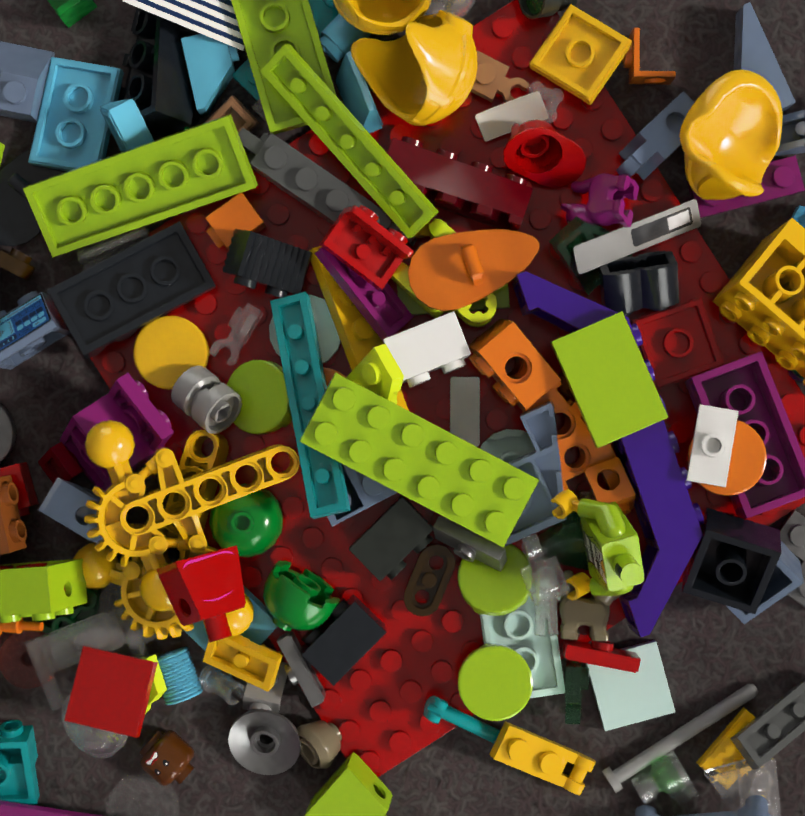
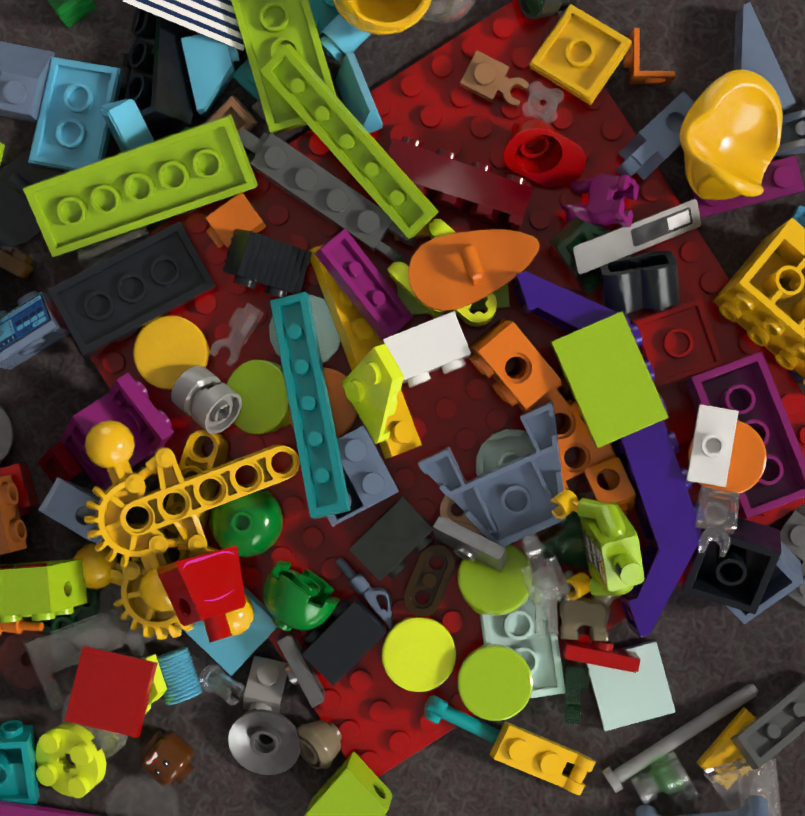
(56, 770): none -> neon yellow plate
(244, 660): yellow hinge -> none
(366, 245): red bracket -> none
(369, 594): none -> sand blue hand
(418, 460): lime plate -> none
(418, 654): none -> neon yellow tile
(424, 71): yellow piece -> none
(465, 408): white sticker -> none
(501, 118): white sticker -> none
(718, 515): none -> clear plate

